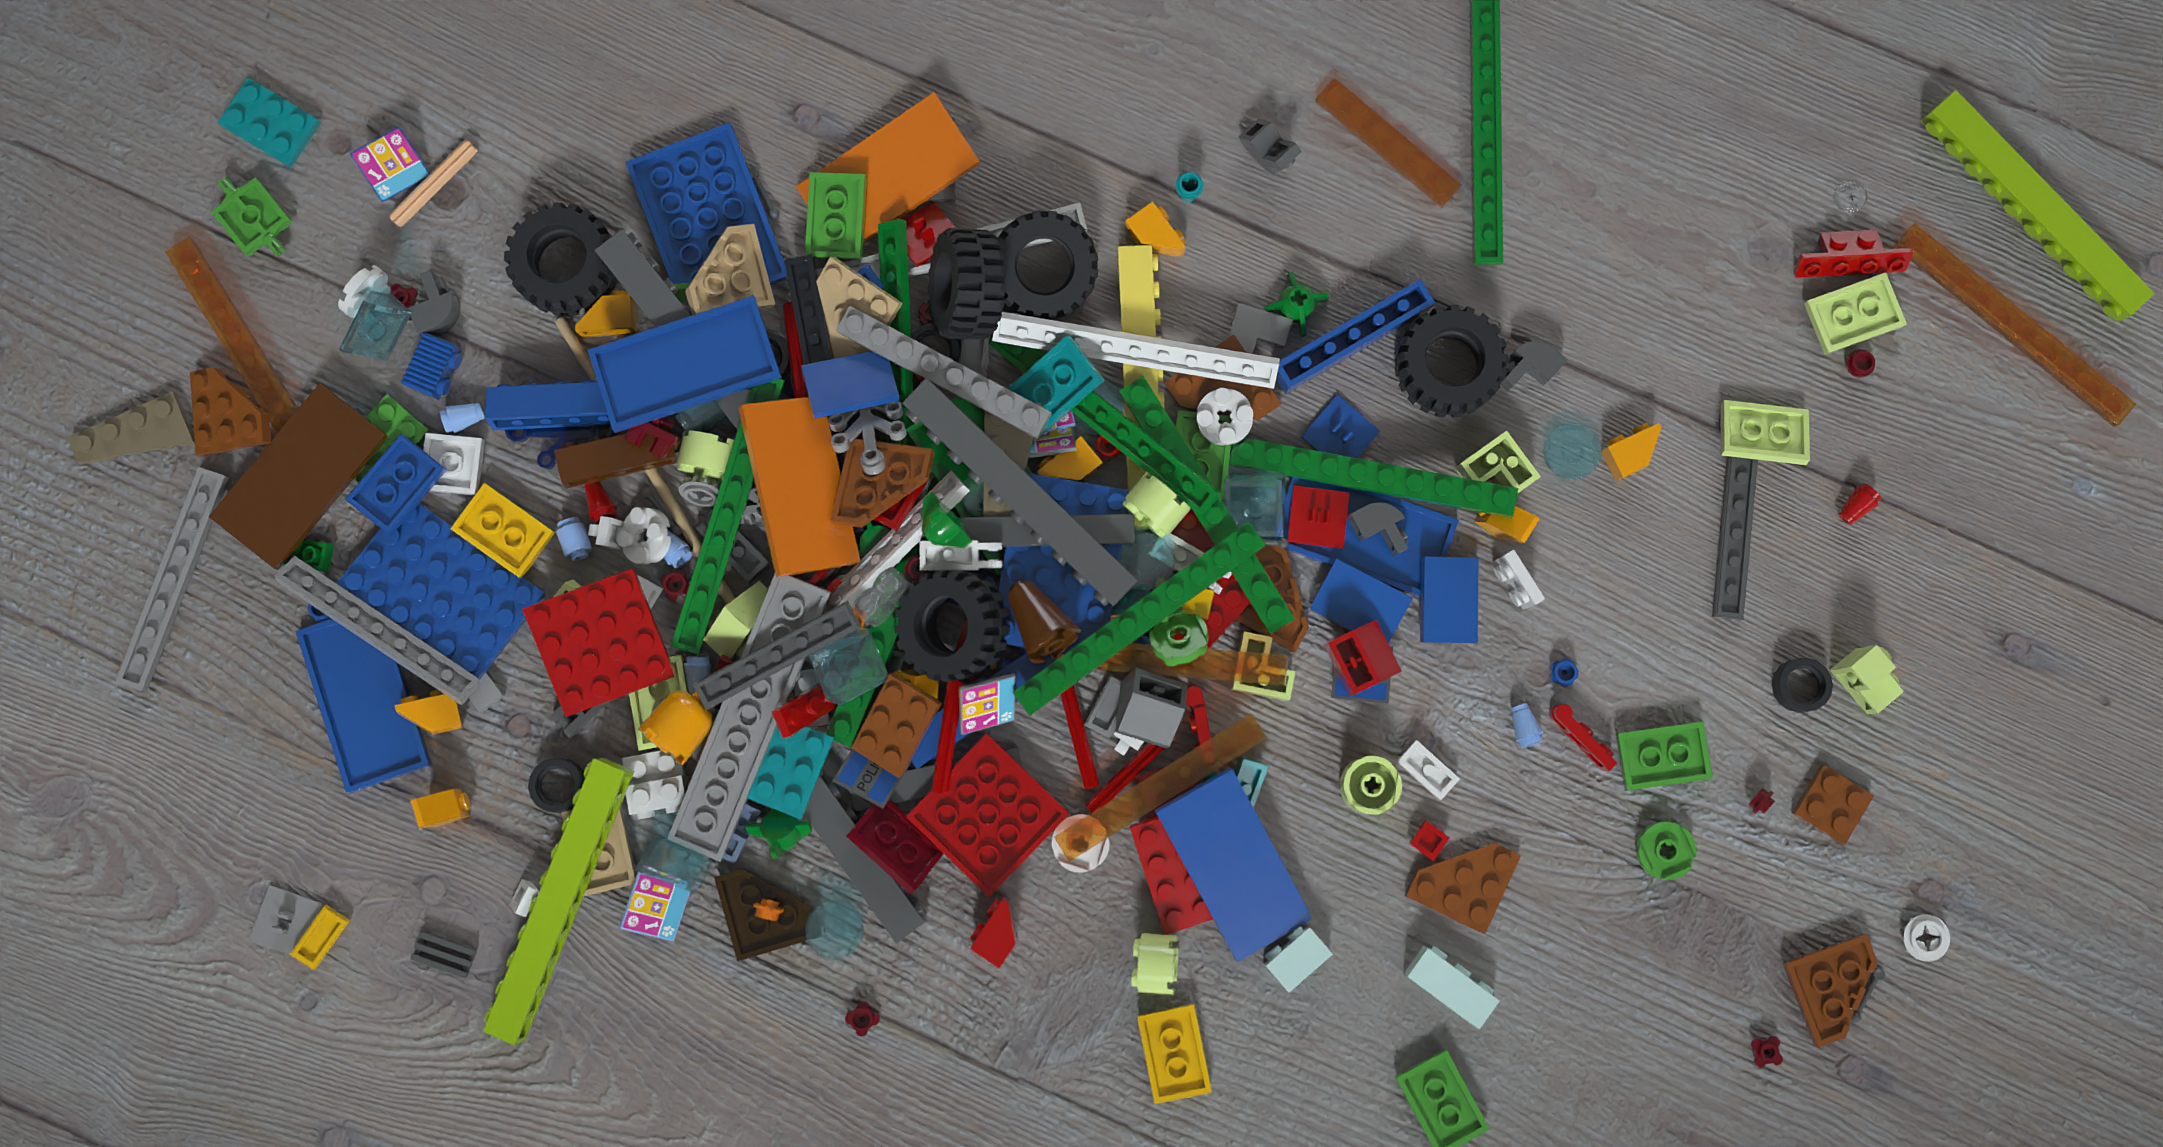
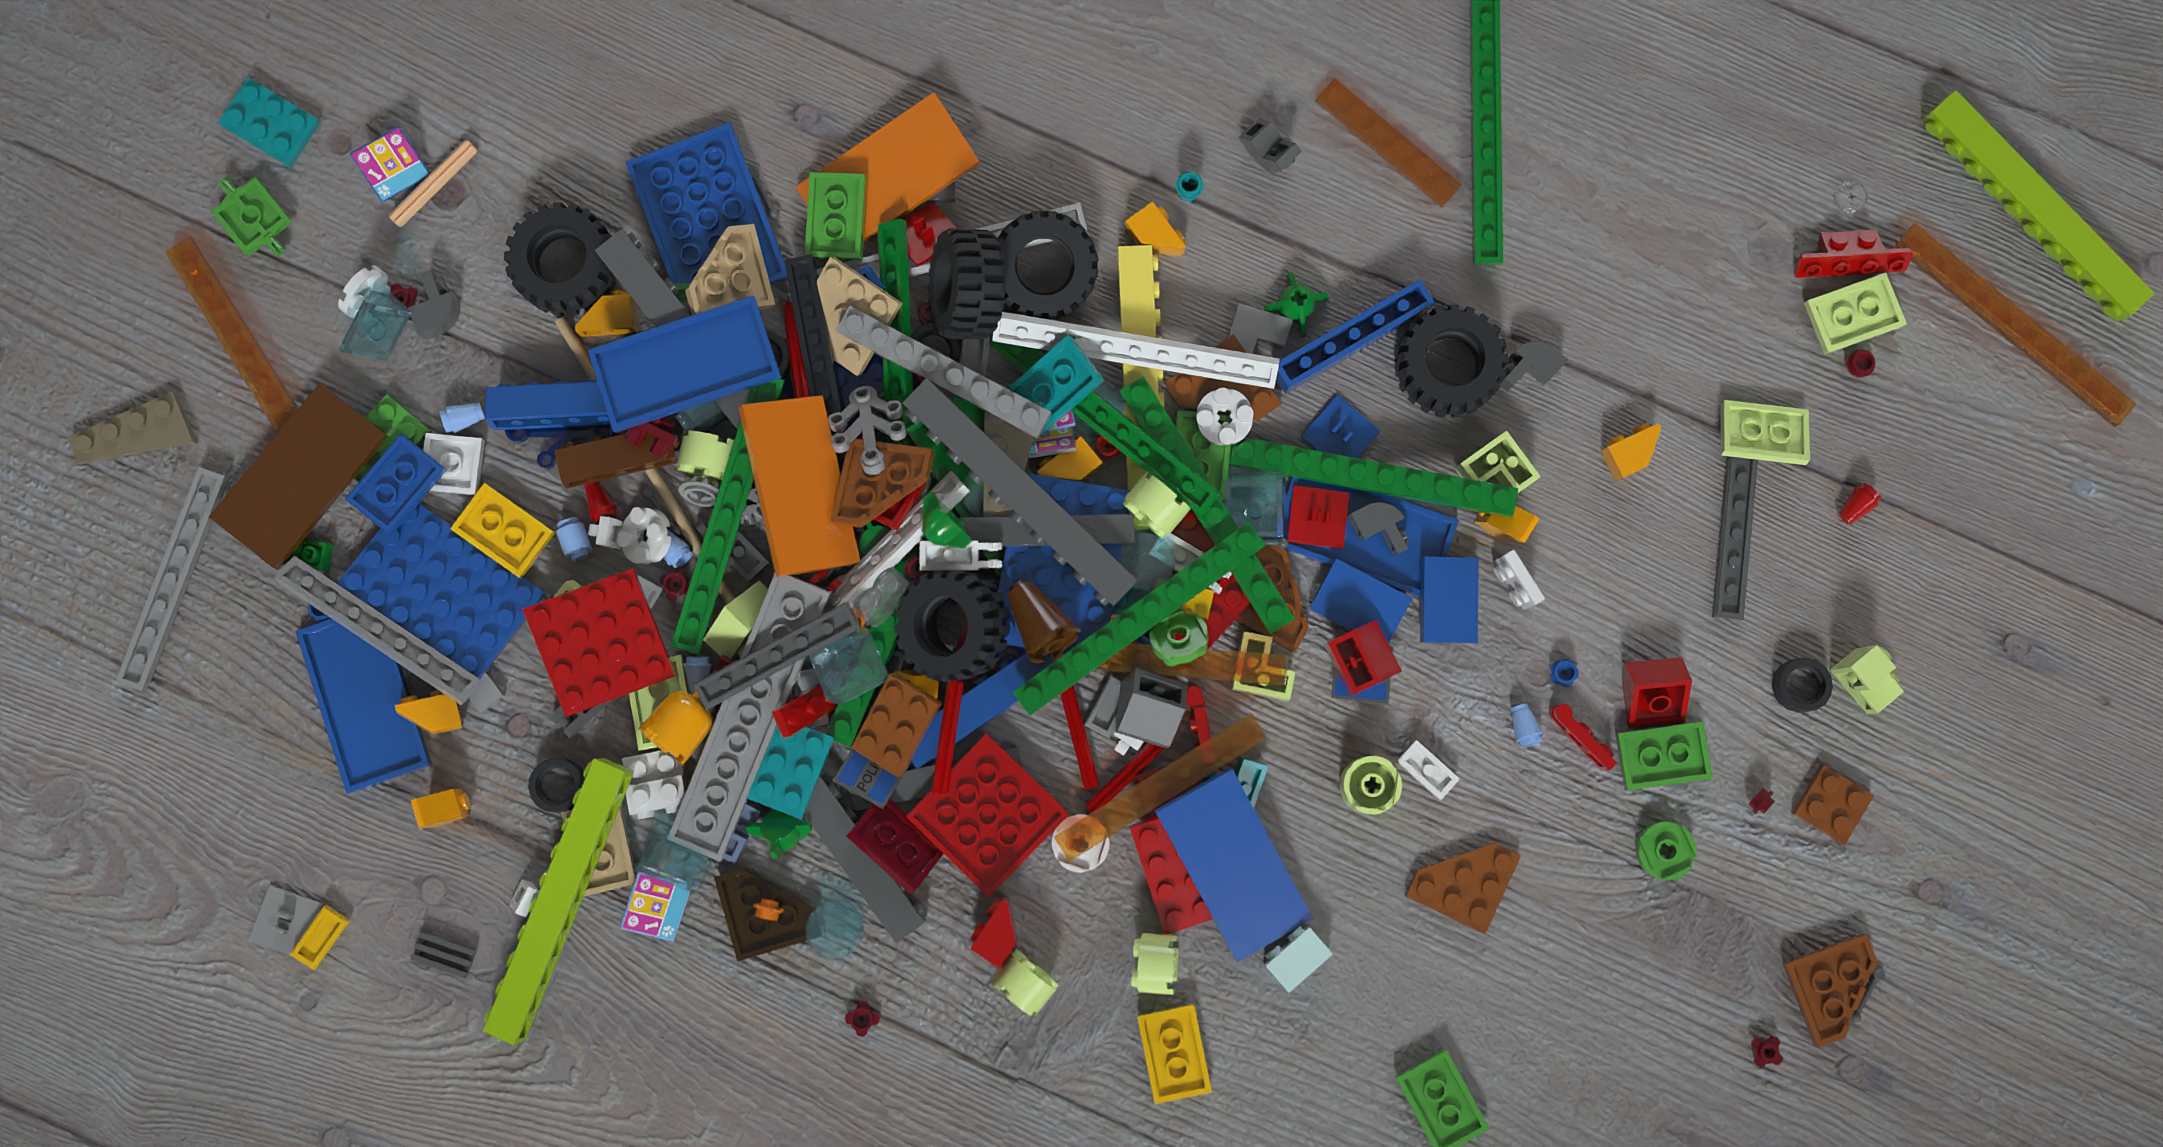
(224, 415): dark orange plate -> none
(432, 366): blue brick -> none
(849, 383): blue tile -> none
(987, 704): piece -> none
(1024, 983): none -> yellowish green brick
(1429, 840): red plate -> none
(1452, 986): light aqua brick -> none
(1572, 451): clear light blue tile -> none
(1656, 692): none -> red slope
(1935, 947): white gear -> none

